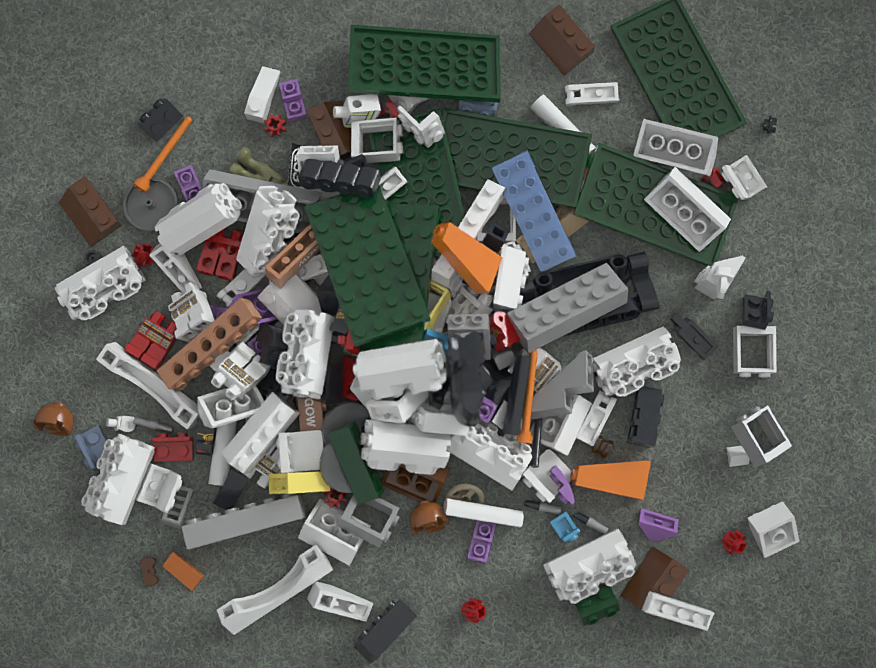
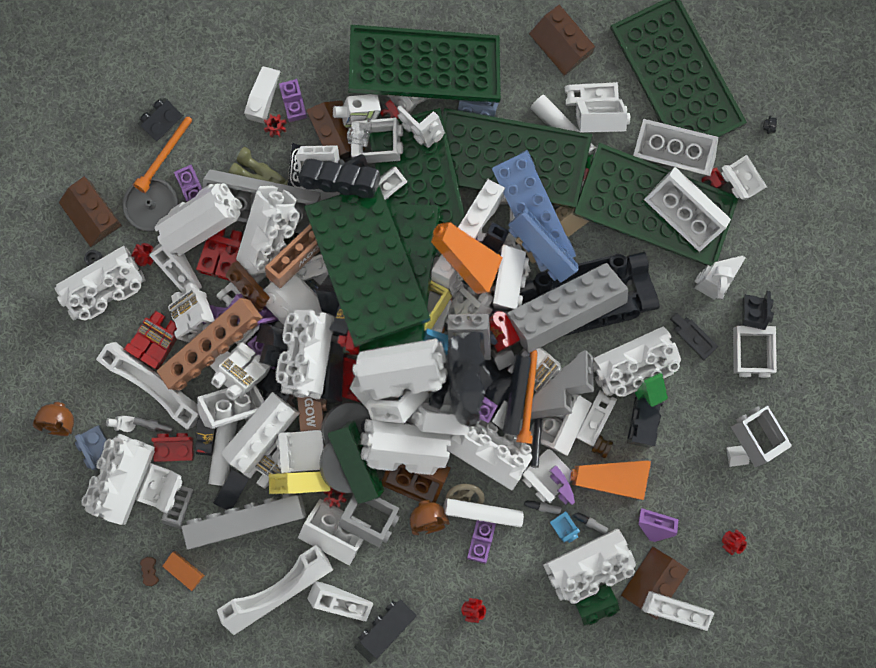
(247, 285): none -> reddish brown hinge
(359, 132): none -> clear panel
(543, 245): none -> medium blue slope
(602, 115): none -> white window
(653, 390): none -> green slope
(774, 529): white slope -> none

